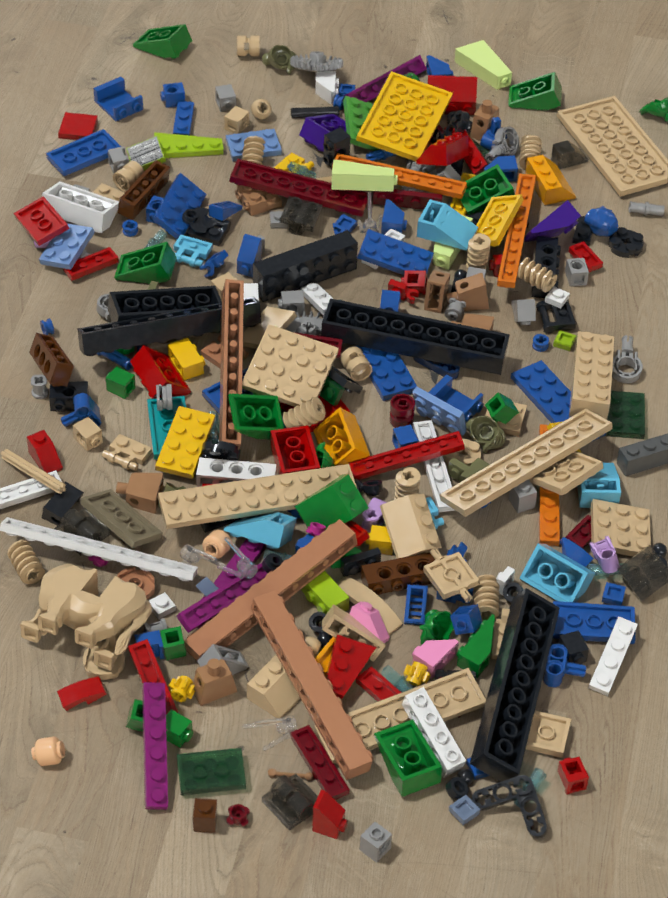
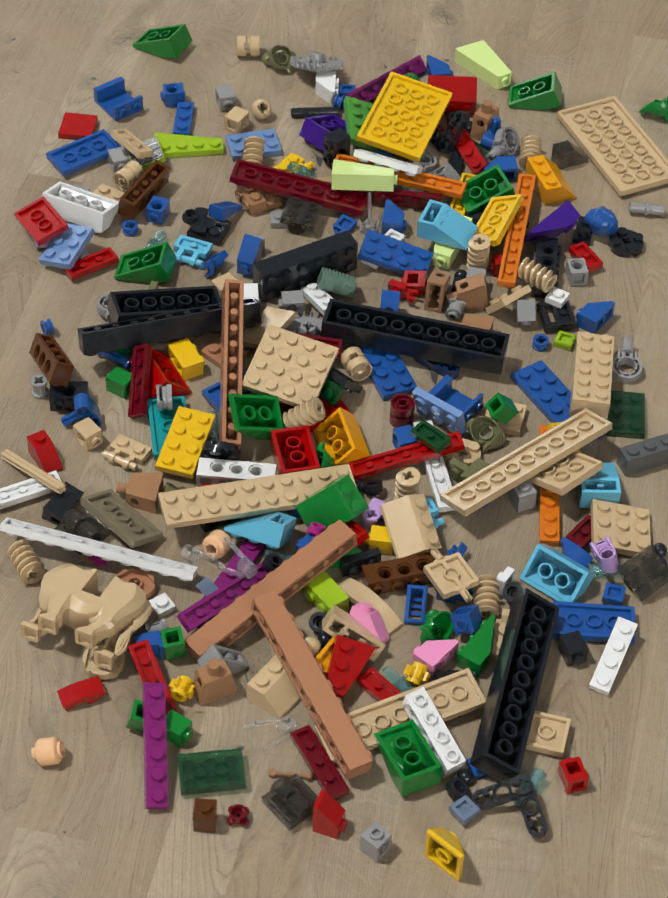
(132, 143): none -> tan plate
(140, 381): none -> dark red plate
(180, 197): blue plate -> none
(336, 282): none -> sand green brick
(380, 160): none -> white plate
(430, 436): none -> dark green plate
(445, 851): none -> yellow slope
(446, 150): red slope -> none
(506, 299): none -> tan plate
(558, 666): blue beam -> none
(594, 315): none -> blue slope

